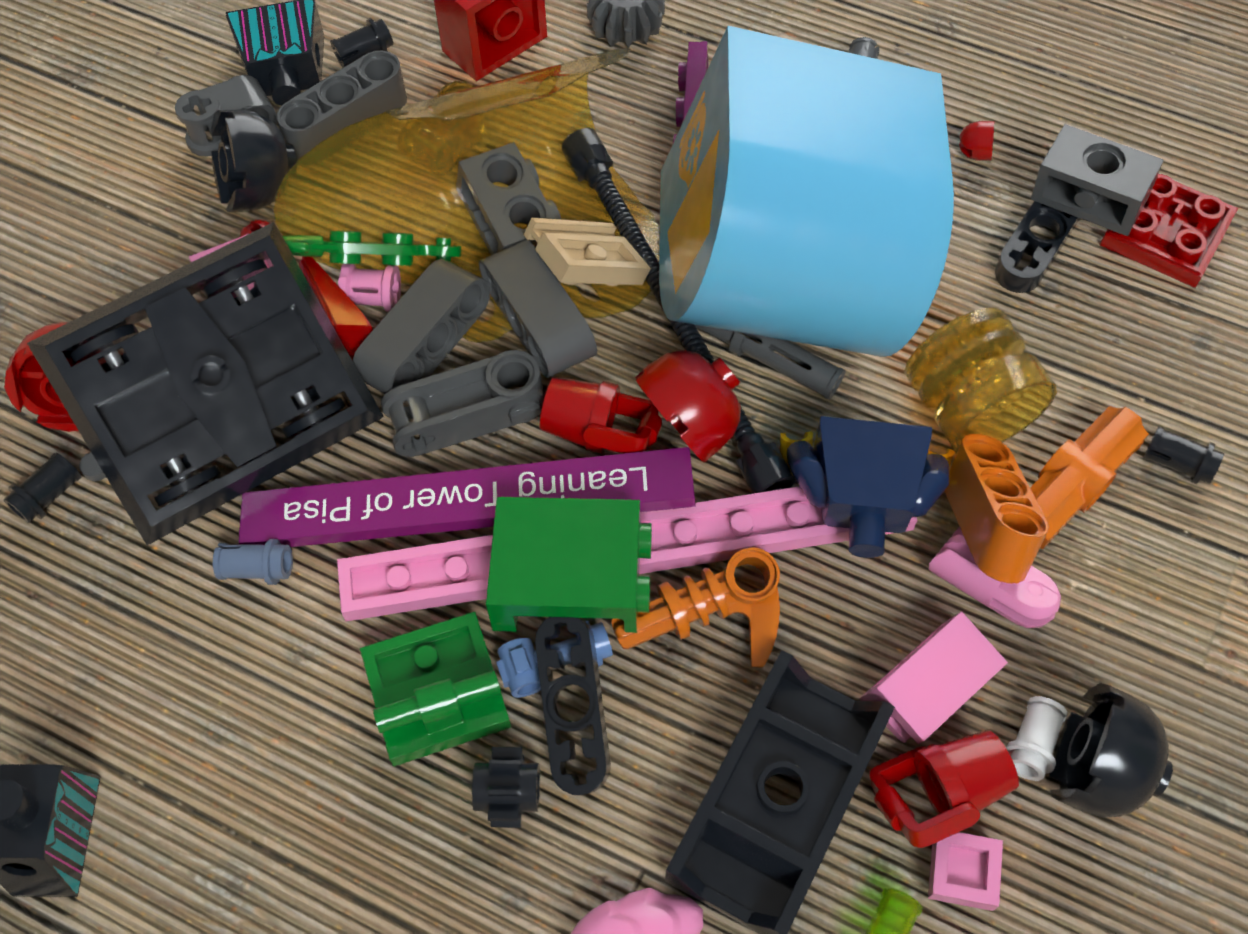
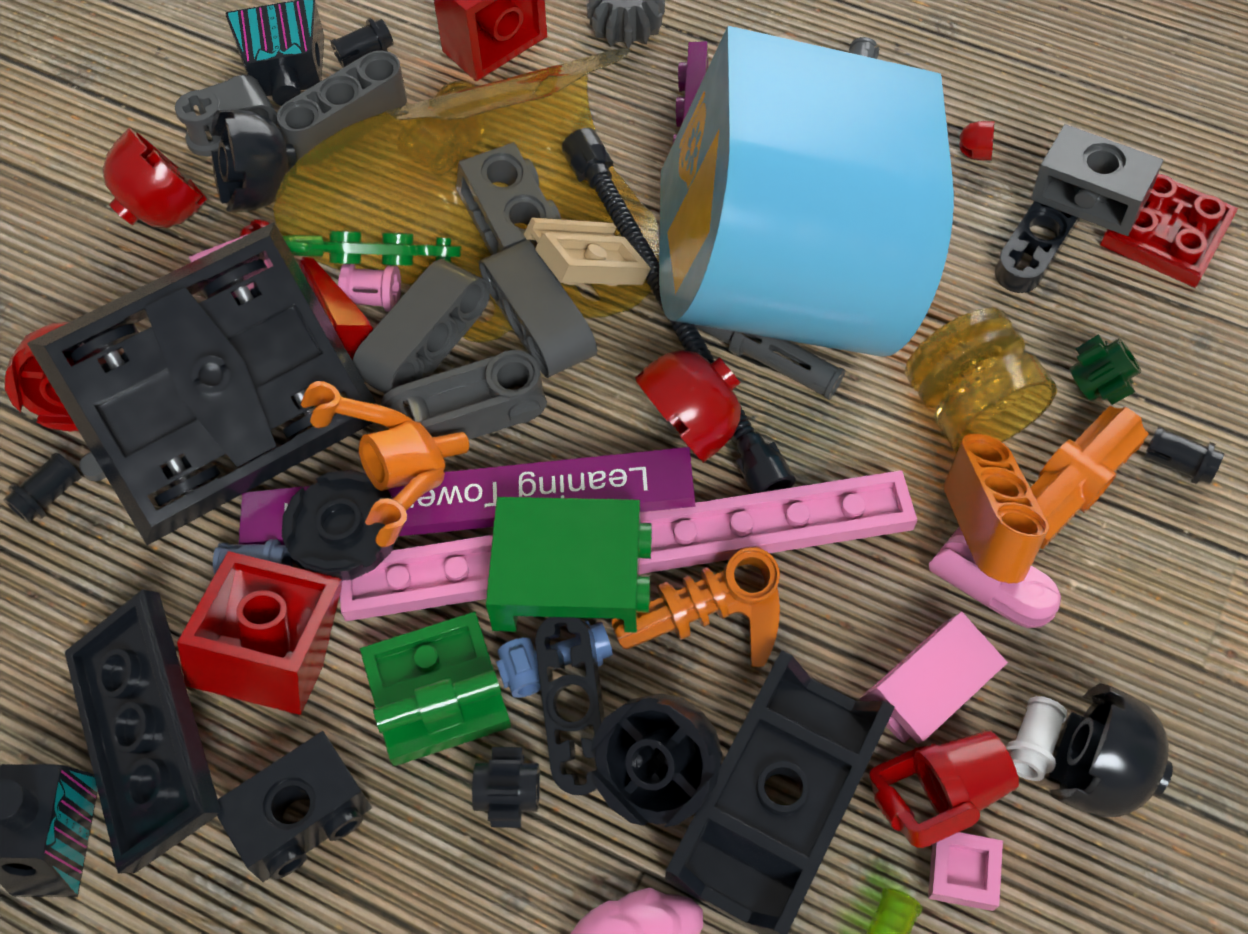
(141, 733): none -> black tile
(148, 184): none -> red cylinder
(256, 808): none -> black brick
(260, 632): none -> red slope
(328, 526): none -> black tile
(391, 457): none -> orange piece
(586, 416): red piece -> none
(656, 760): none -> black cylinder
(868, 476): dark blue torso -> none
(1105, 369): none -> dark green gear

